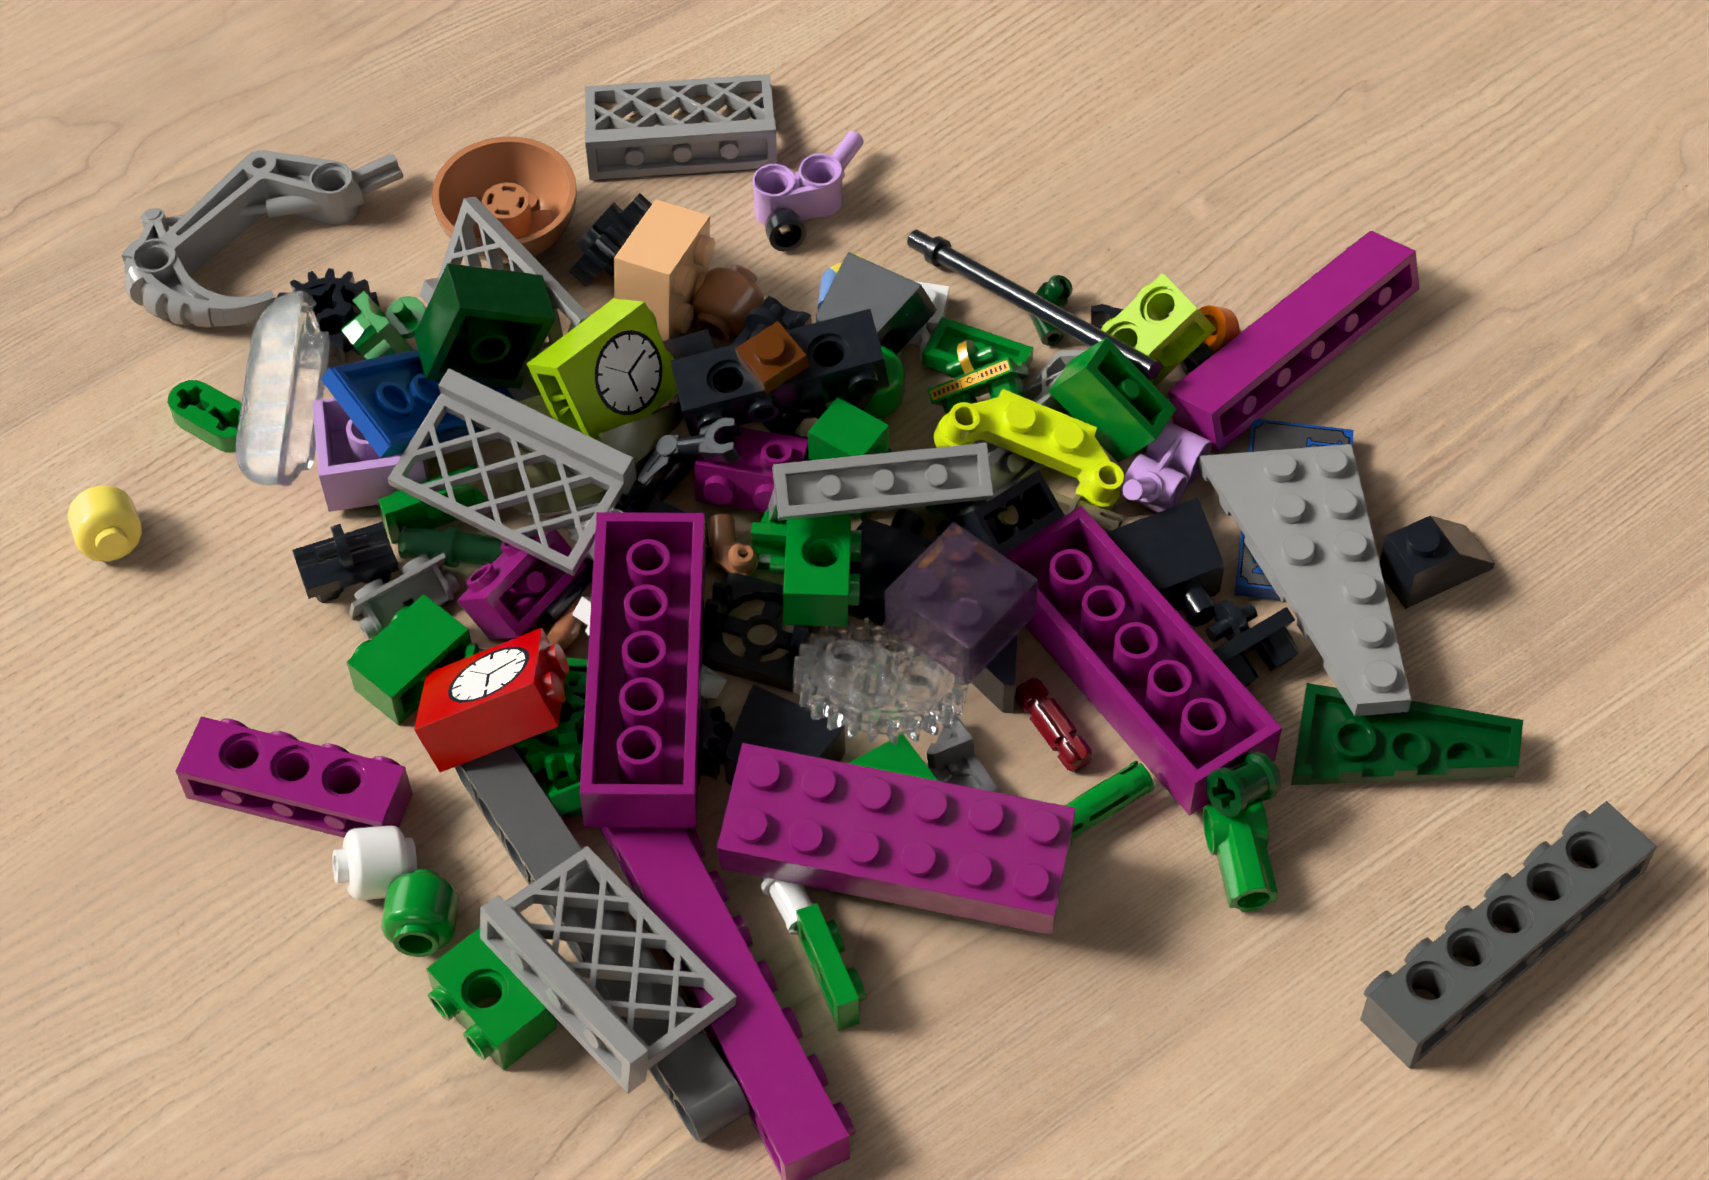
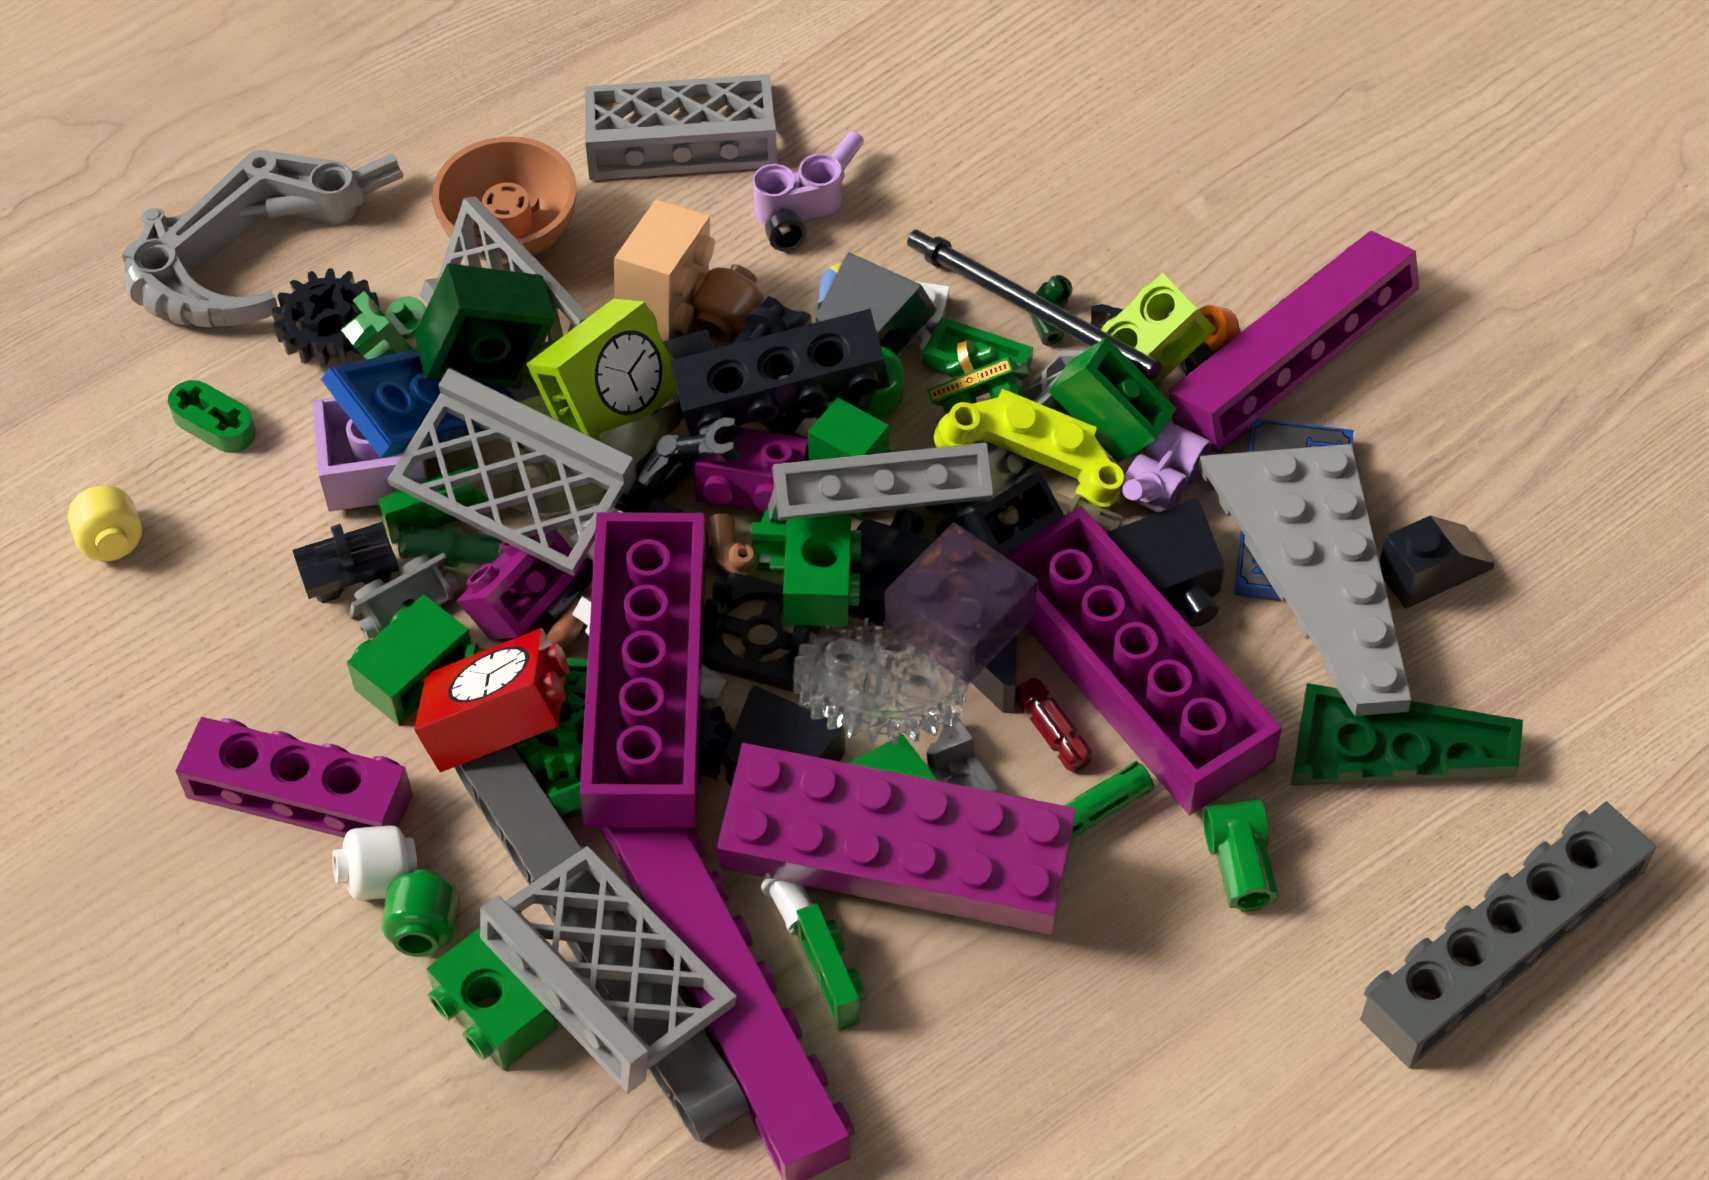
(279, 386): clear brick -> none
(606, 238): black gear -> none
(772, 357): reddish brown plate -> none
(1236, 787): dark green bush -> none
(1268, 637): black hips -> none

